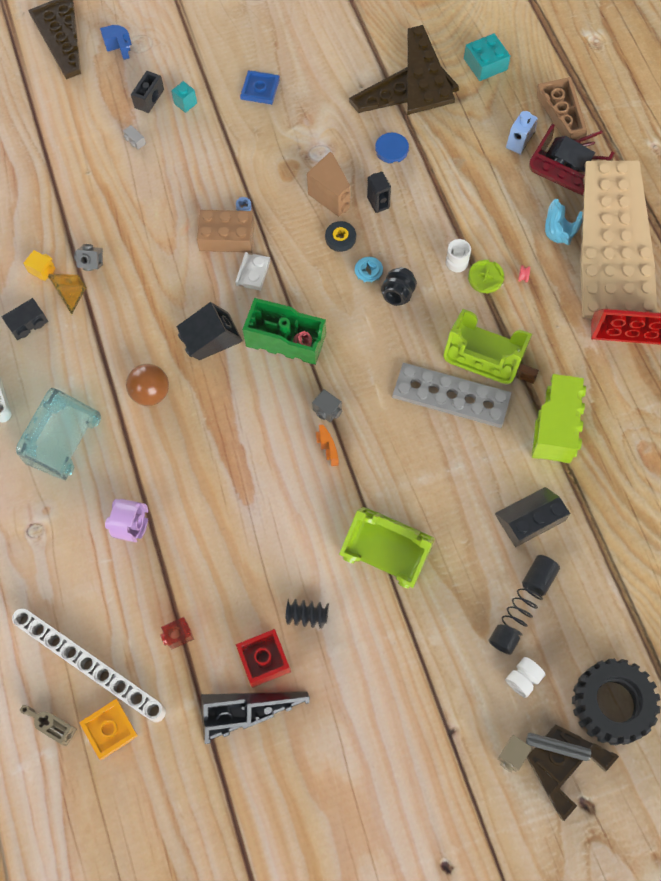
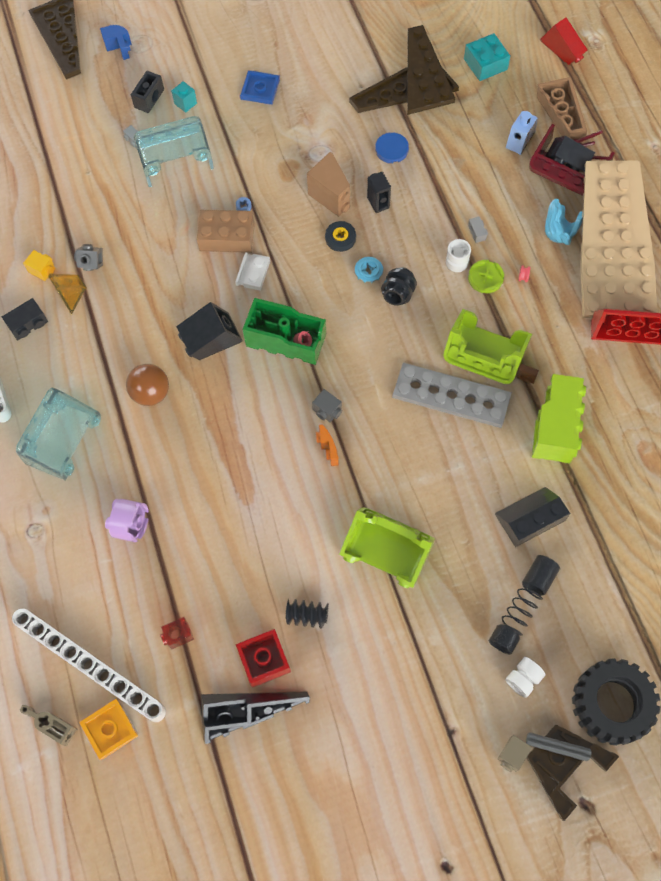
(170, 143): none -> clear light blue windscreen
(477, 229): none -> light grey piece
(565, 42): none -> red slope

